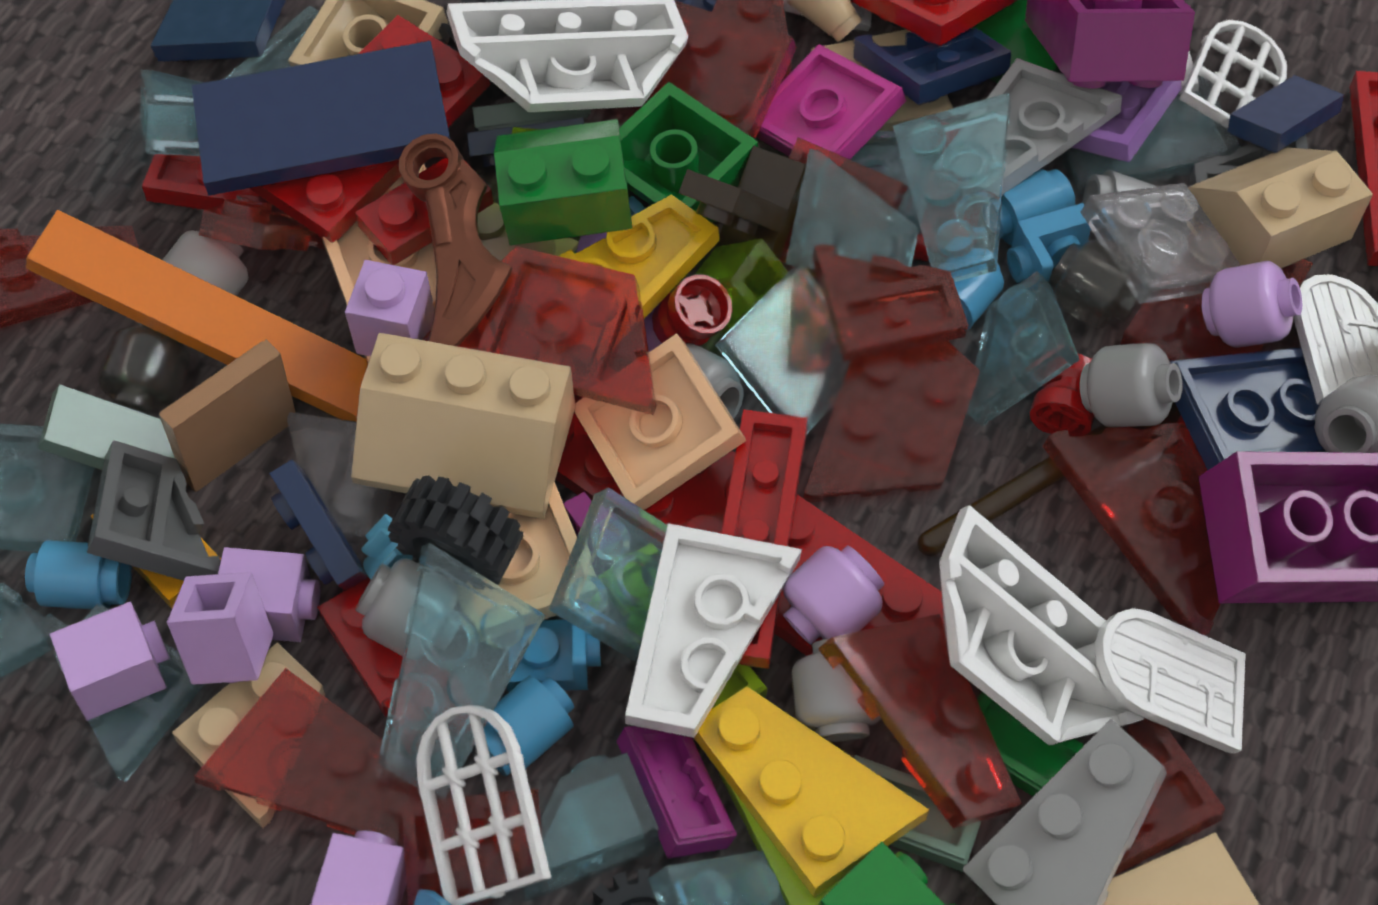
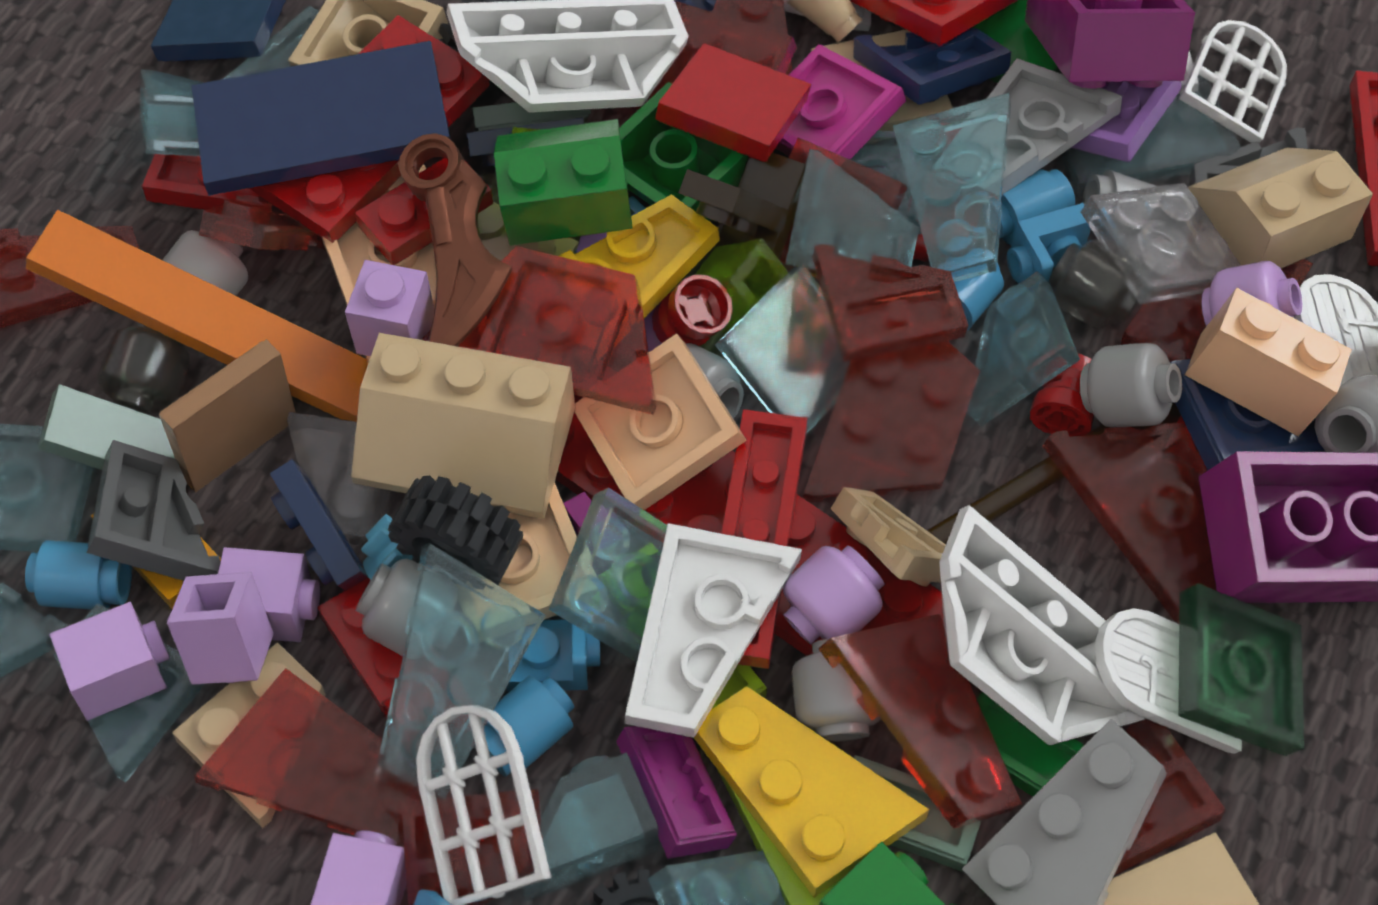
(733, 102): none -> red tile
(891, 535): none -> tan wing
(1240, 670): none -> clear green plate
(1268, 362): none -> light nougat brick
(1285, 113): dark blue tile -> none

